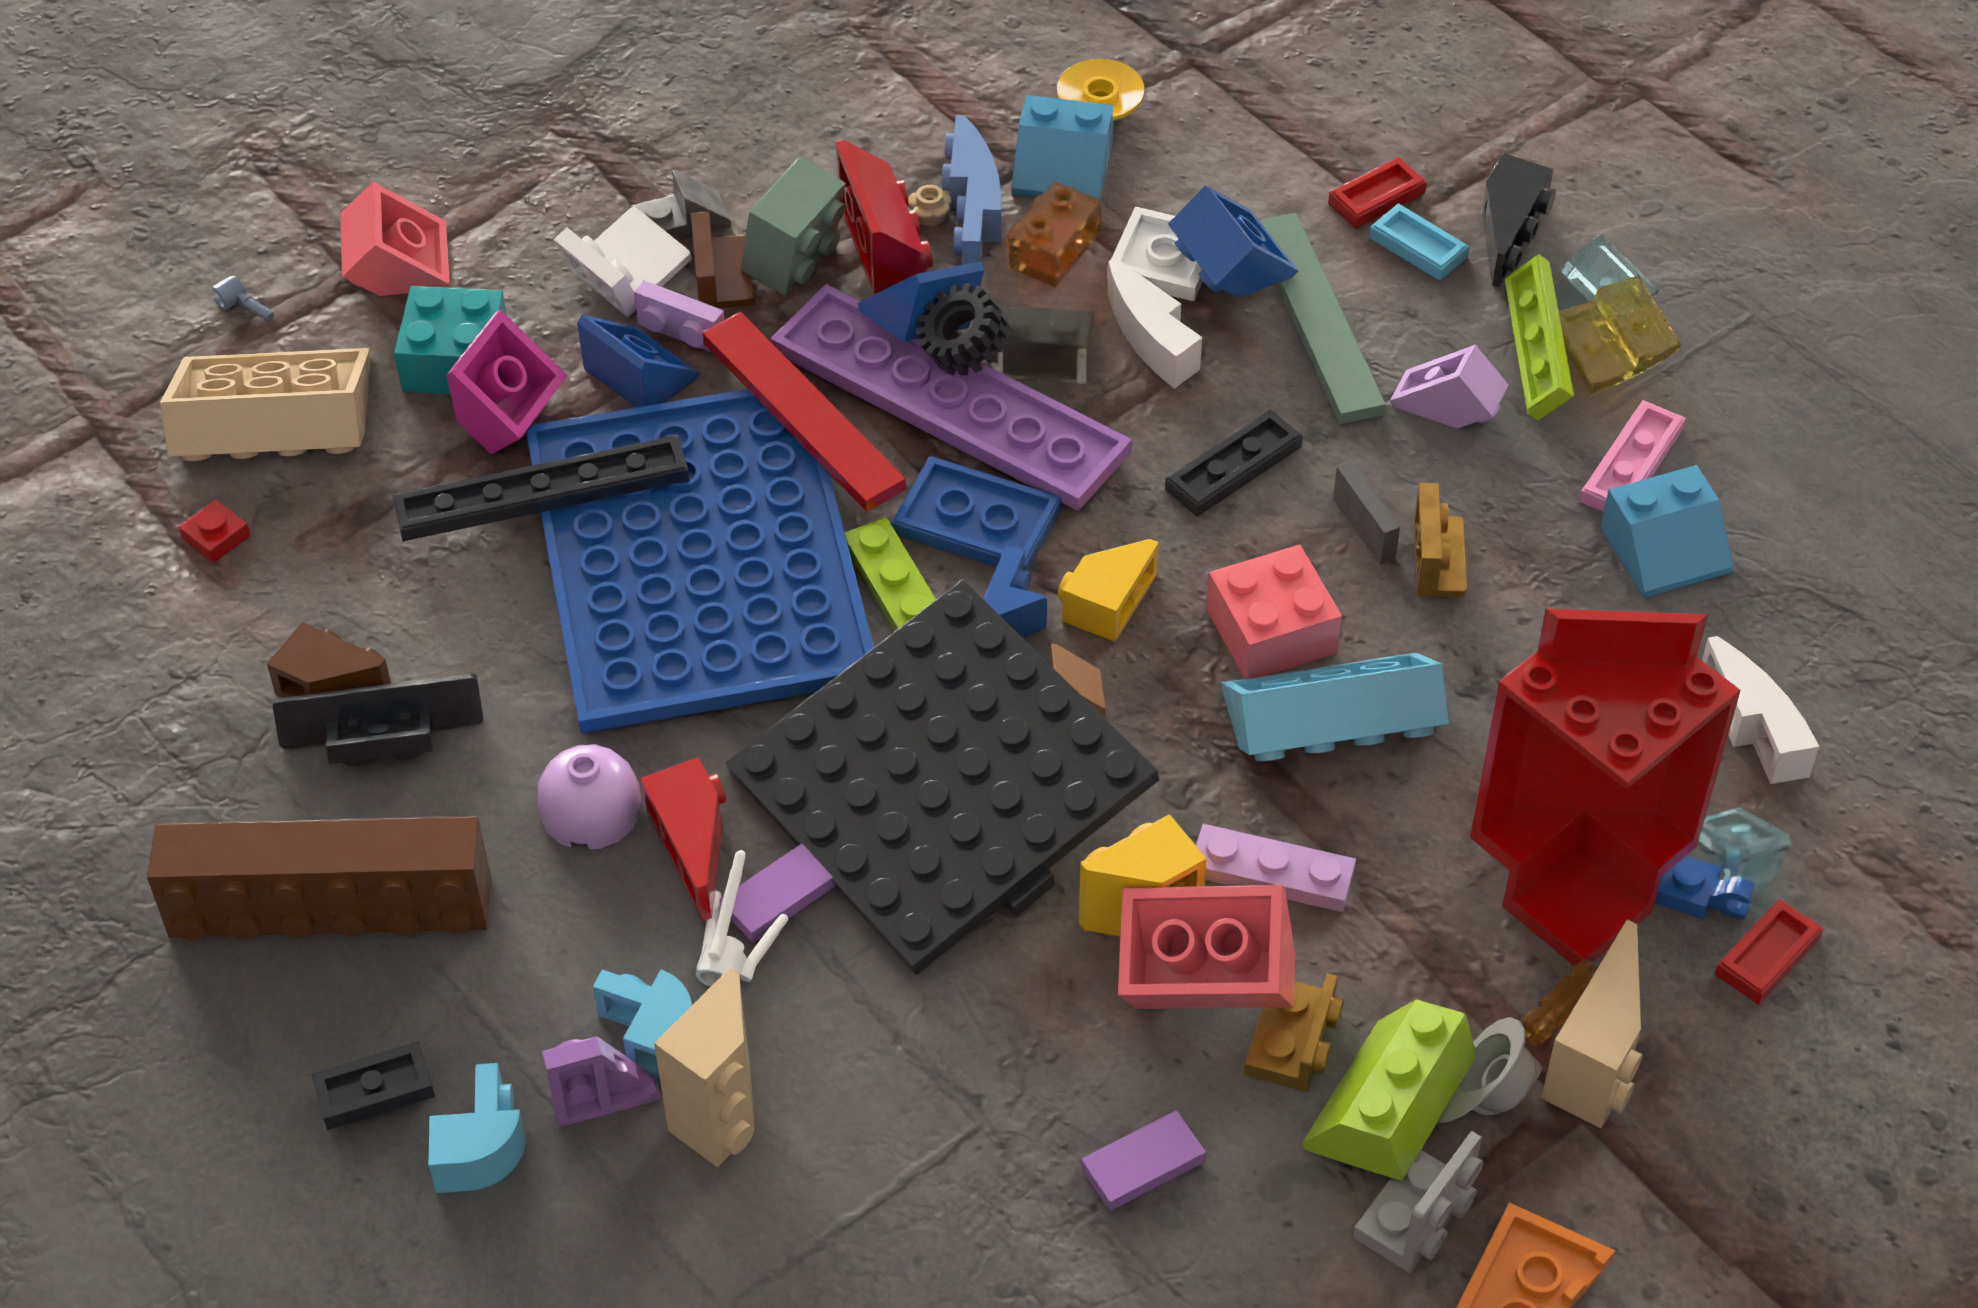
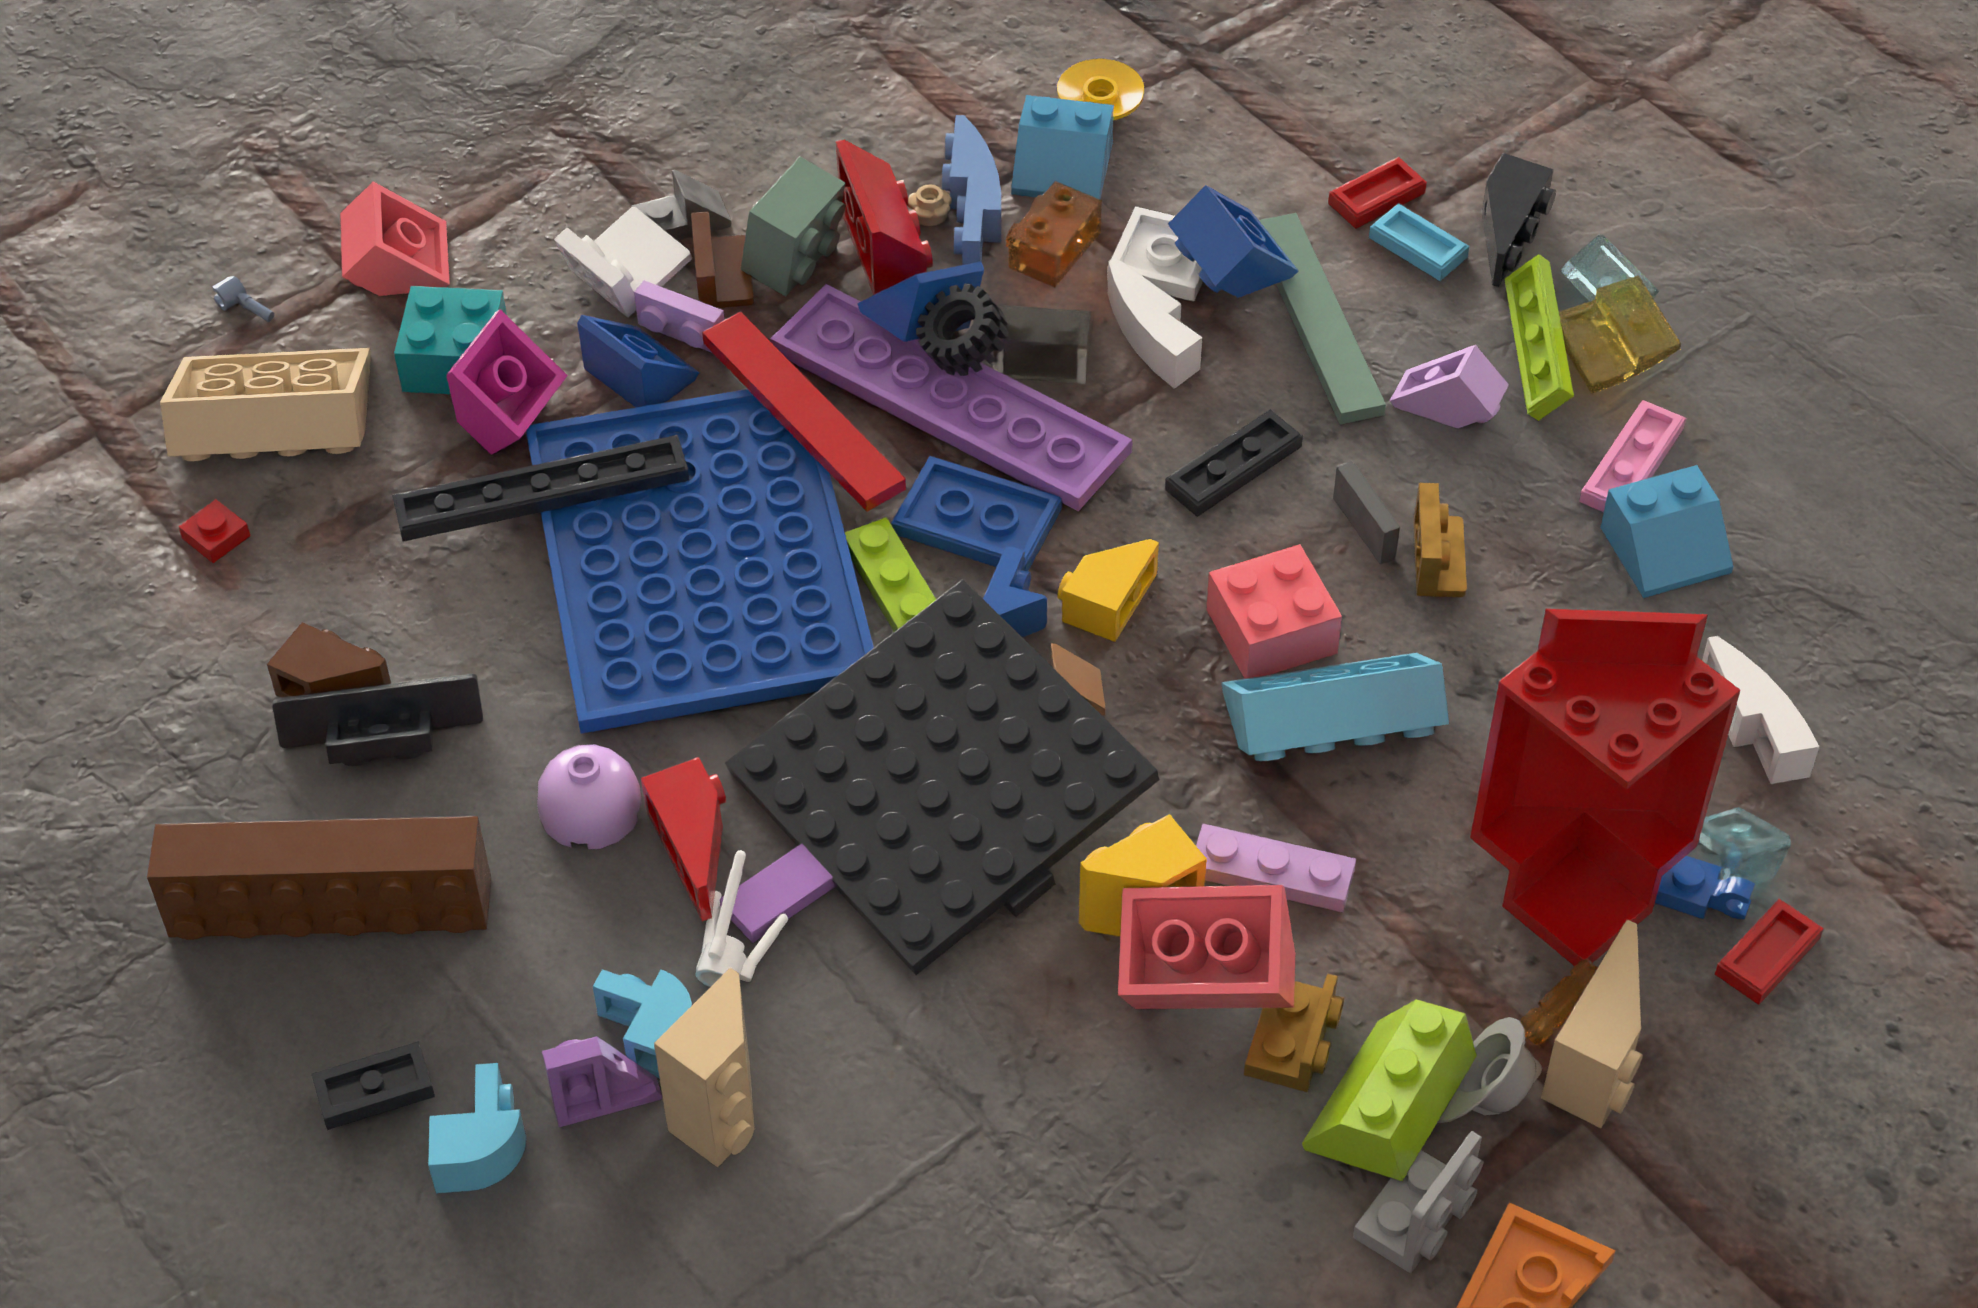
(1143, 1160): medium lavender tile -> none

